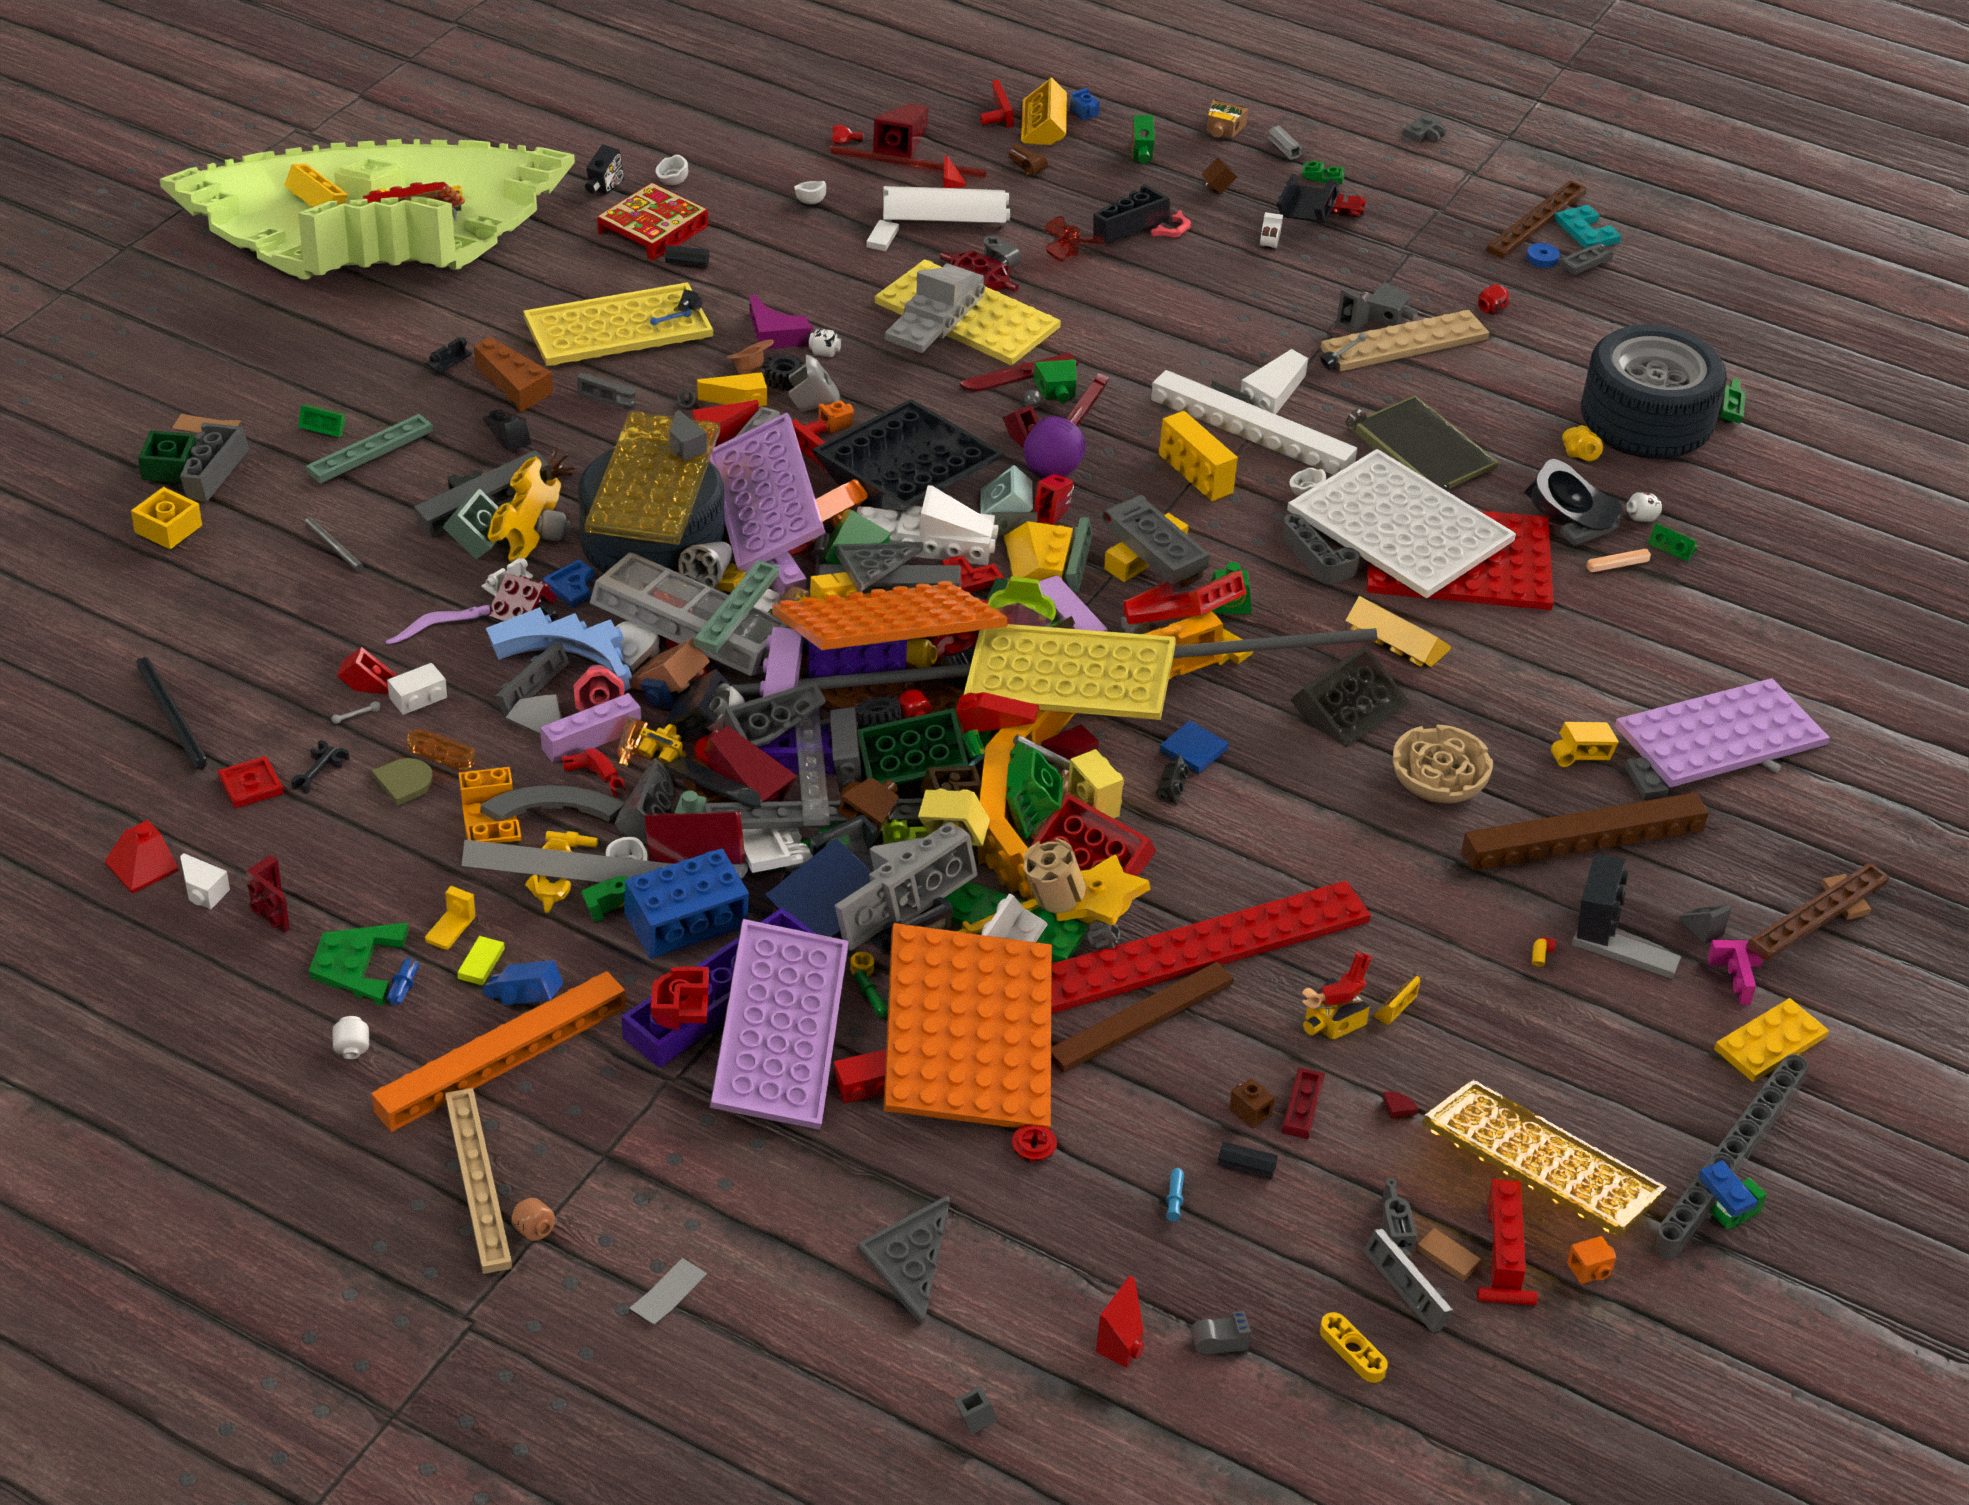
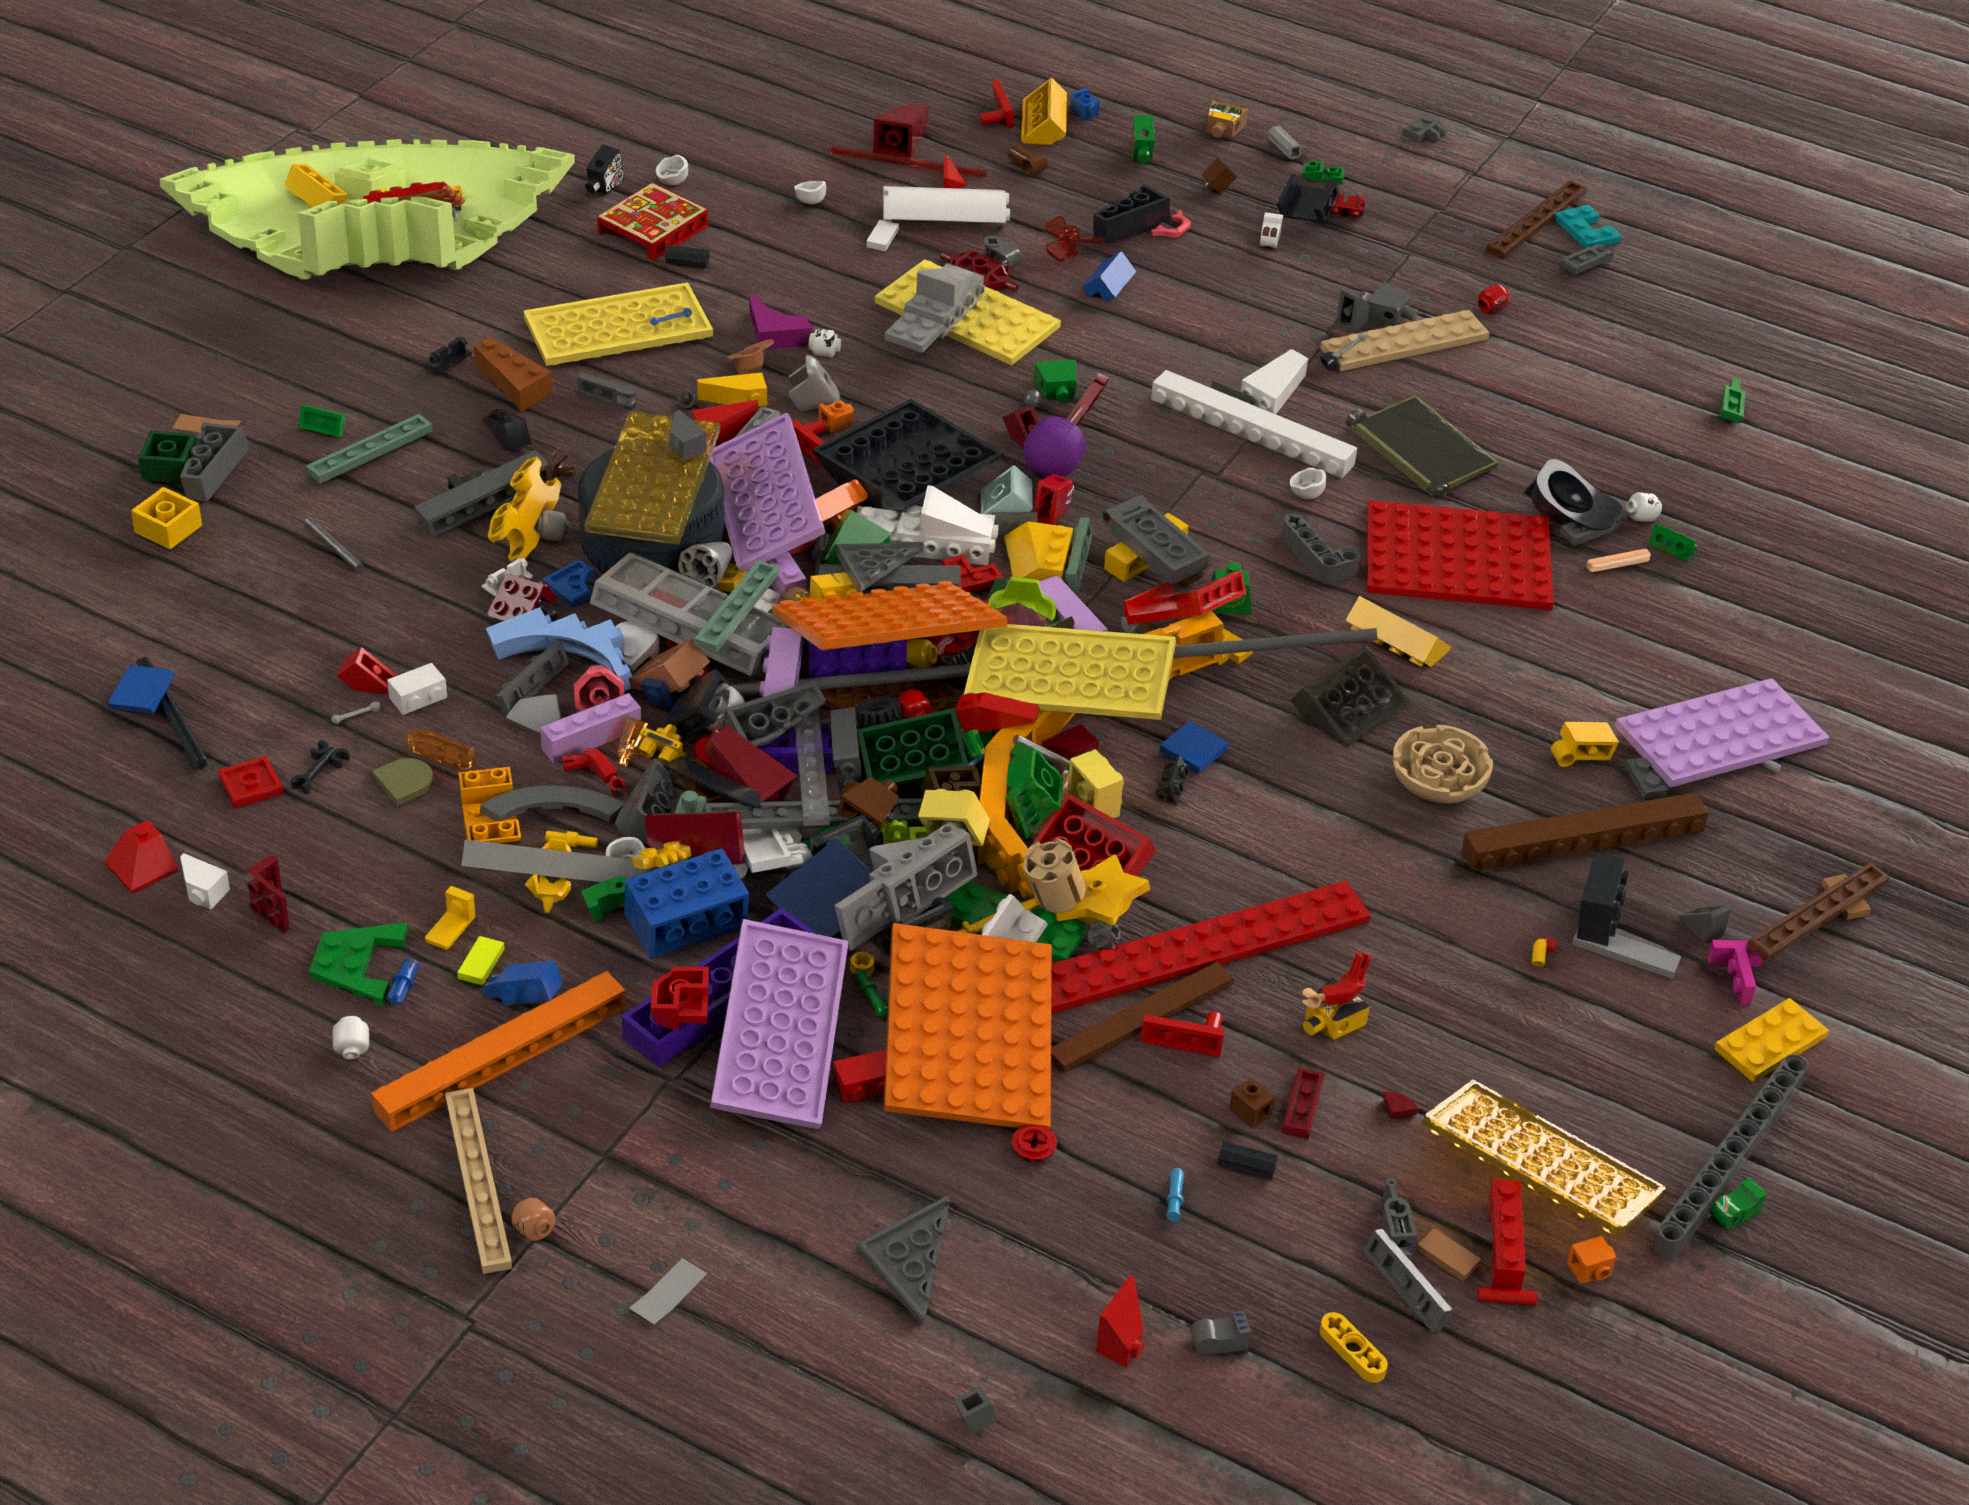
(141, 689): none -> blue tile
(439, 617): lavender piece -> none
(472, 522): sand green brick -> none
(669, 855): none -> yellow hinge
(690, 300): black piece -> none
(779, 368): black tyre -> none
(843, 134): red rock -> none
(1008, 375): dark red piece -> none
(1110, 277): none -> piece
(1185, 1035): none -> red piece
(1198, 455): yellow brick -> none
(1398, 1001): yellow slope -> none
(1402, 522): white plate -> none
(1543, 255): blue piece -> none
(1582, 443): yellow head -> none
(1653, 391): black wheel -> none
(1727, 1188): blue plate -> none

